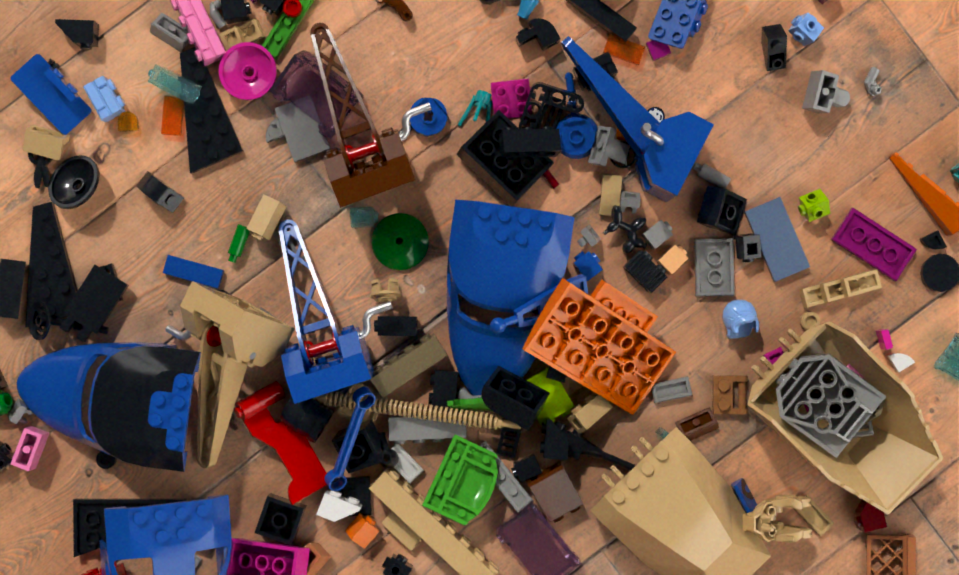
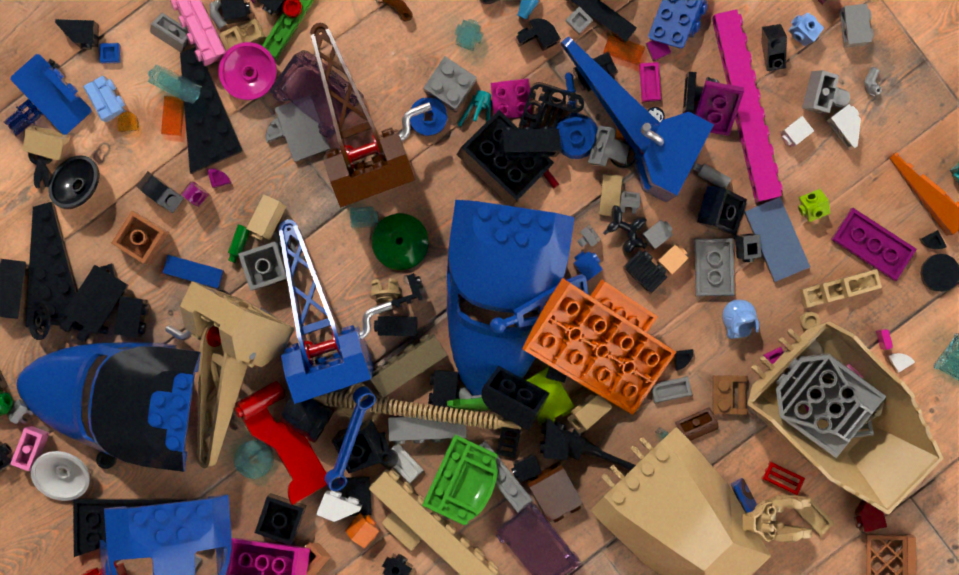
(20, 119): none -> clear blue arm
(60, 475): none -> white dish
(109, 53): none -> blue tile
(131, 317): none -> black brick
(140, 237): none -> nougat brick
(194, 193): none -> magenta leg
(218, 178): none -> magenta tile
(243, 462): none -> clear light blue plate
(263, 266): none -> light grey brick
(415, 285): none -> black plate
(450, 84): none -> light grey brick
(468, 34): none -> clear light blue brick
(578, 20): none -> light grey tile
(649, 82): none -> dark pink tile
(682, 358): none -> black tile
(692, 92): none -> black piece
(719, 105): none -> magenta tile
(750, 115): none -> dark pink brick
(768, 470): none -> red tile
(796, 132): none -> white brick
(846, 125): none -> white slope
(856, 25): none -> light grey brick

